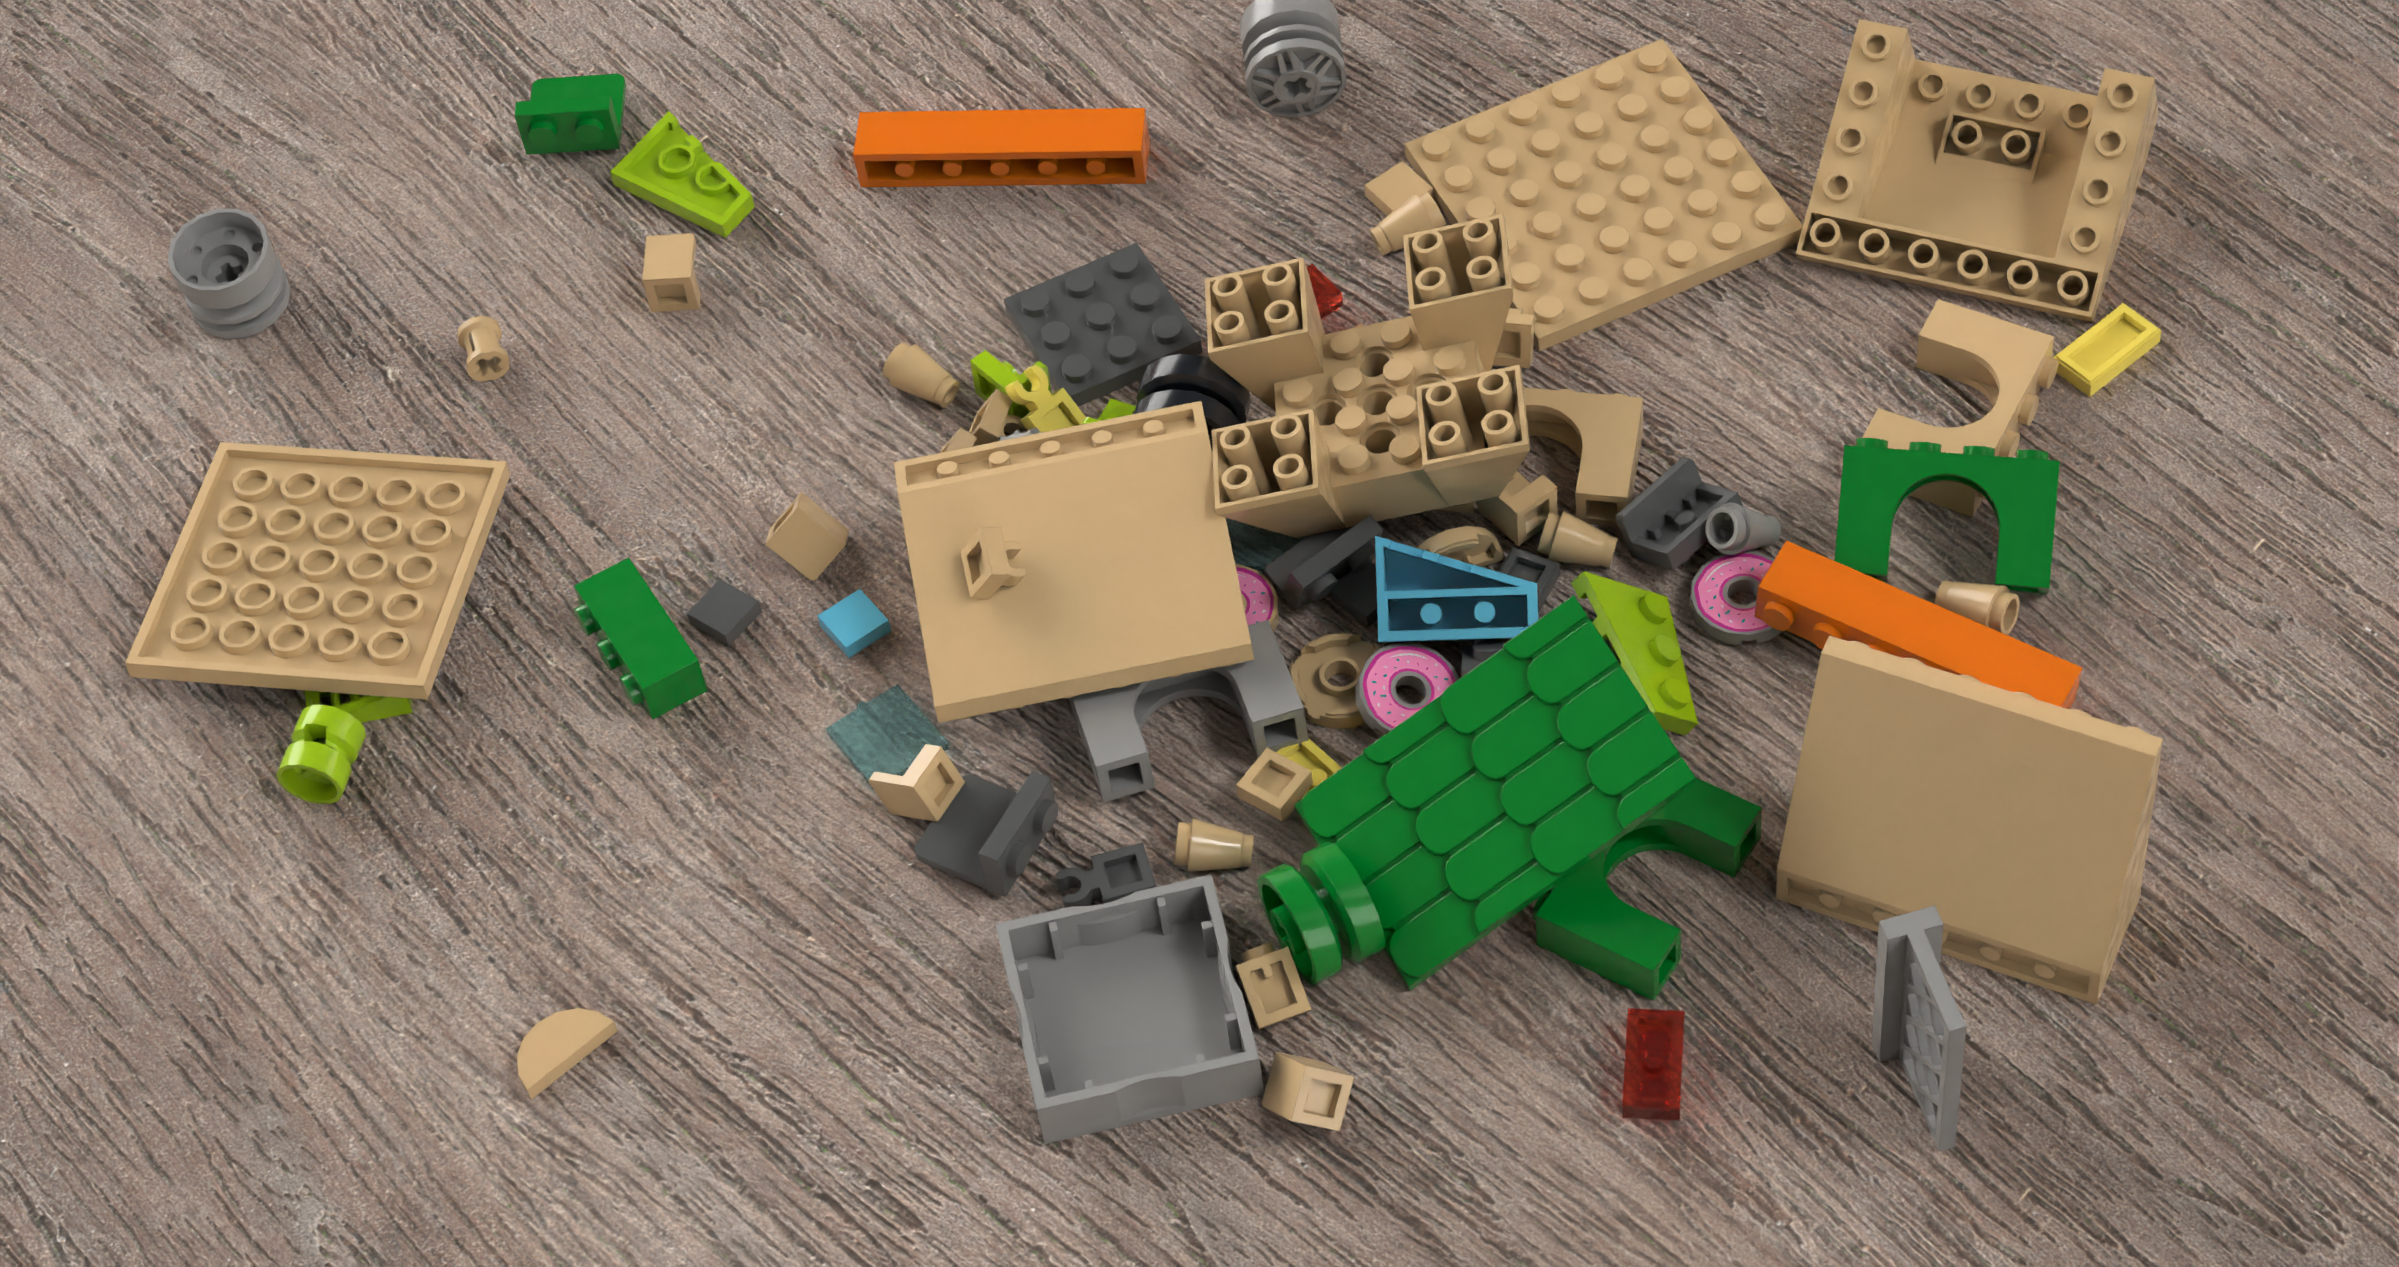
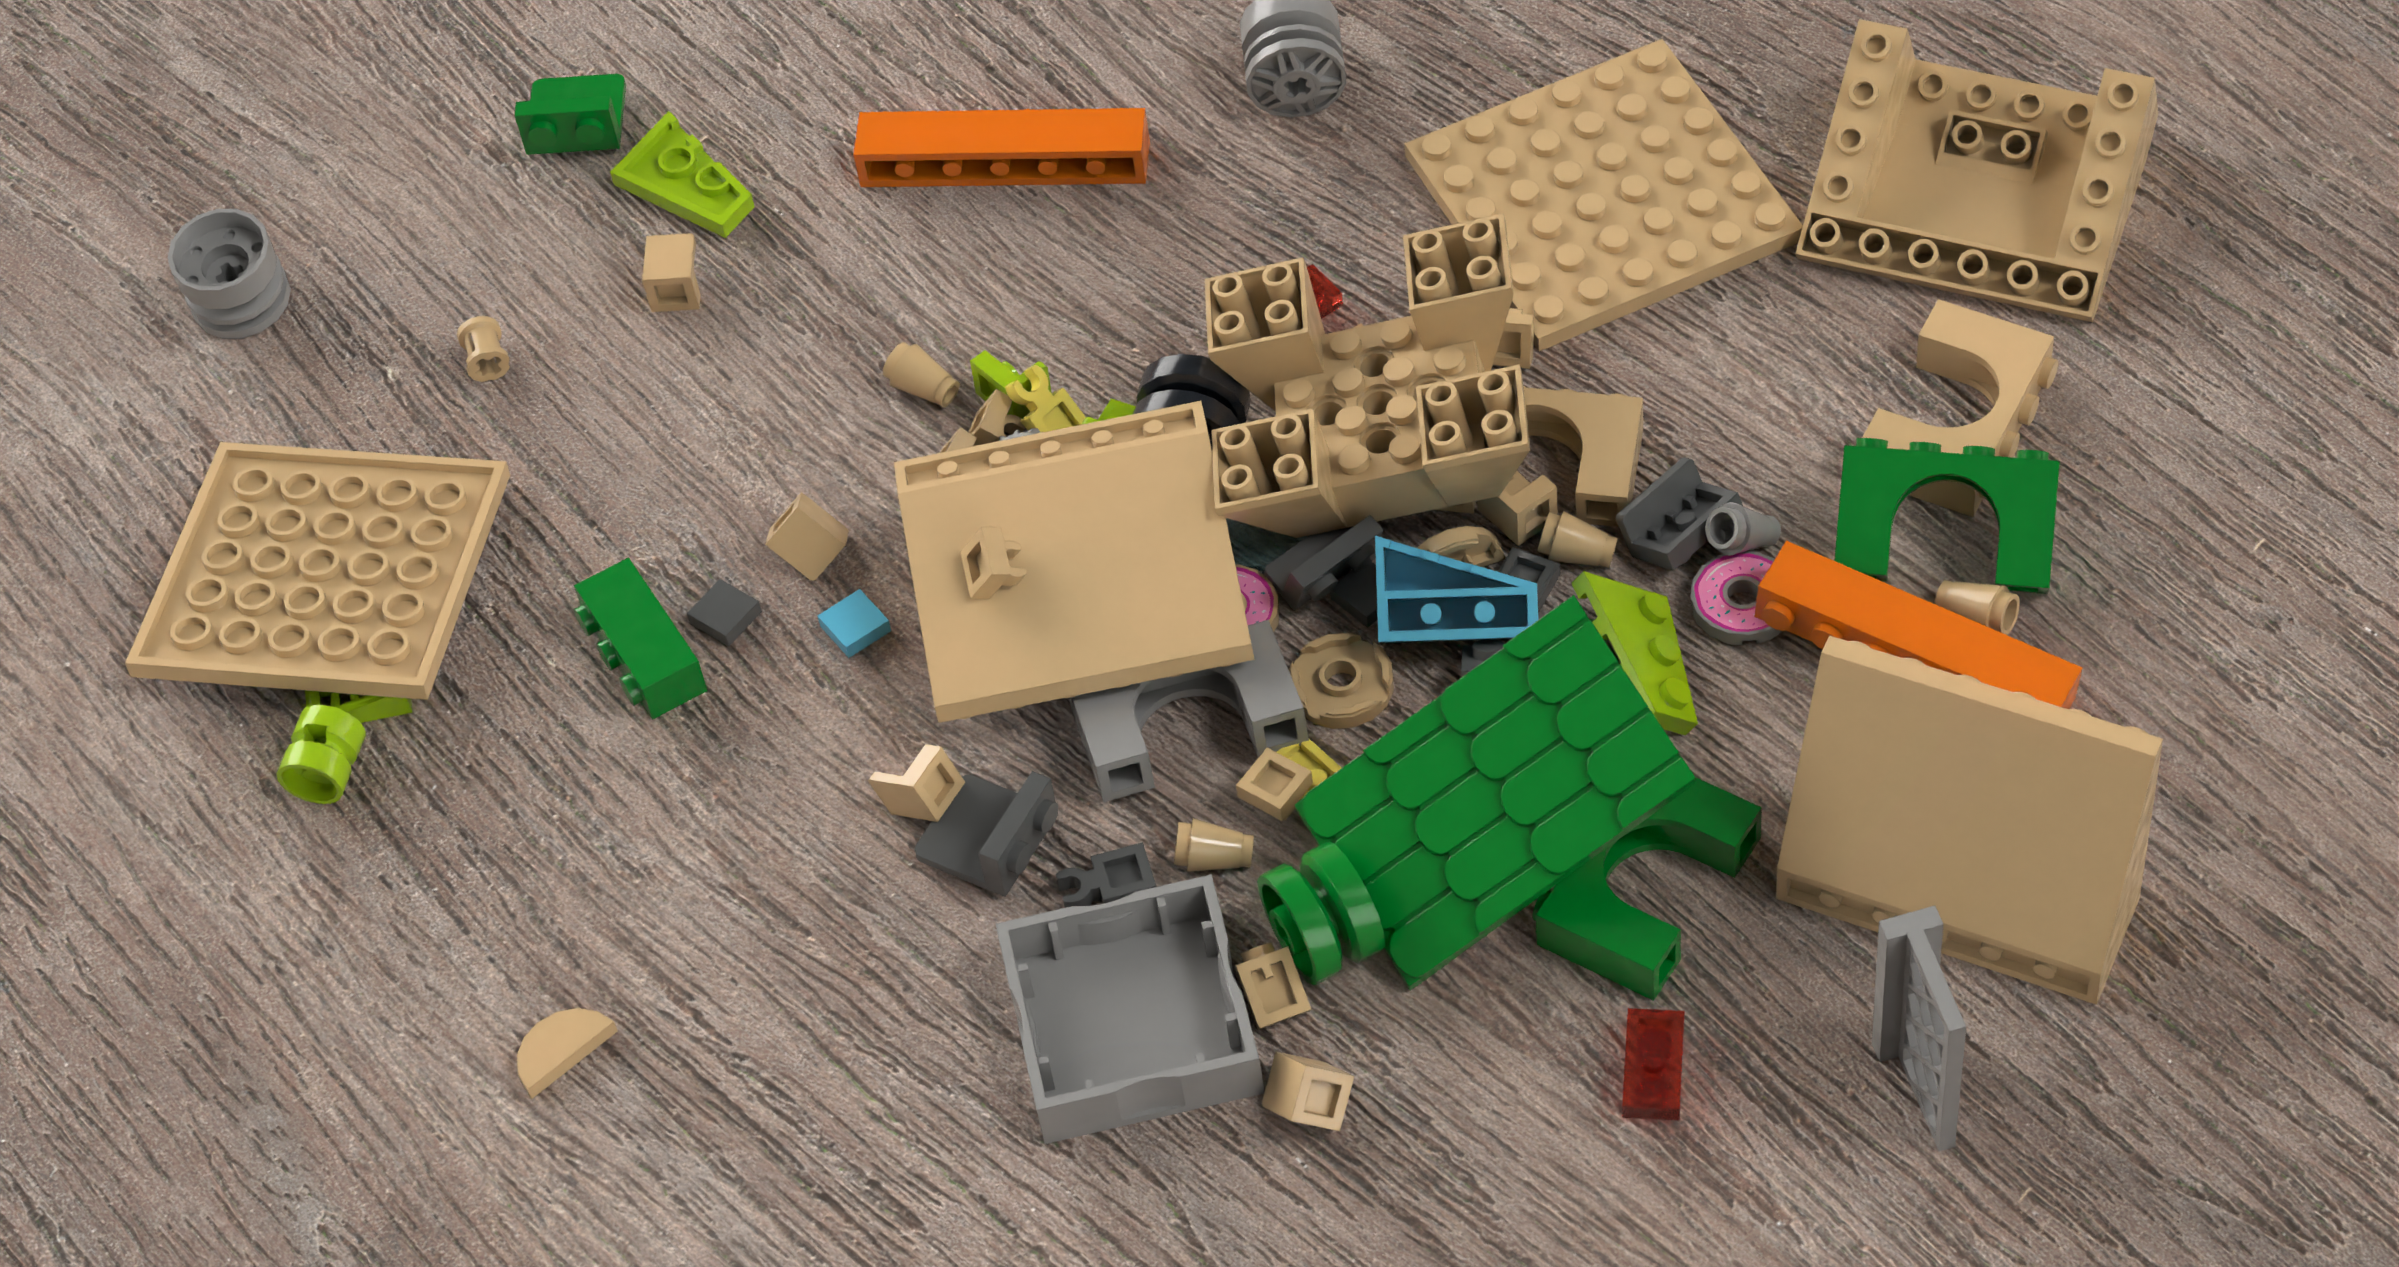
(884, 734): clear light blue piece -> none
(1102, 324): dark grey plate -> none
(1395, 187): tan tile -> none
(1399, 666): tile -> none
(1410, 217): tan cone -> none
(2107, 349): light yellow tile -> none

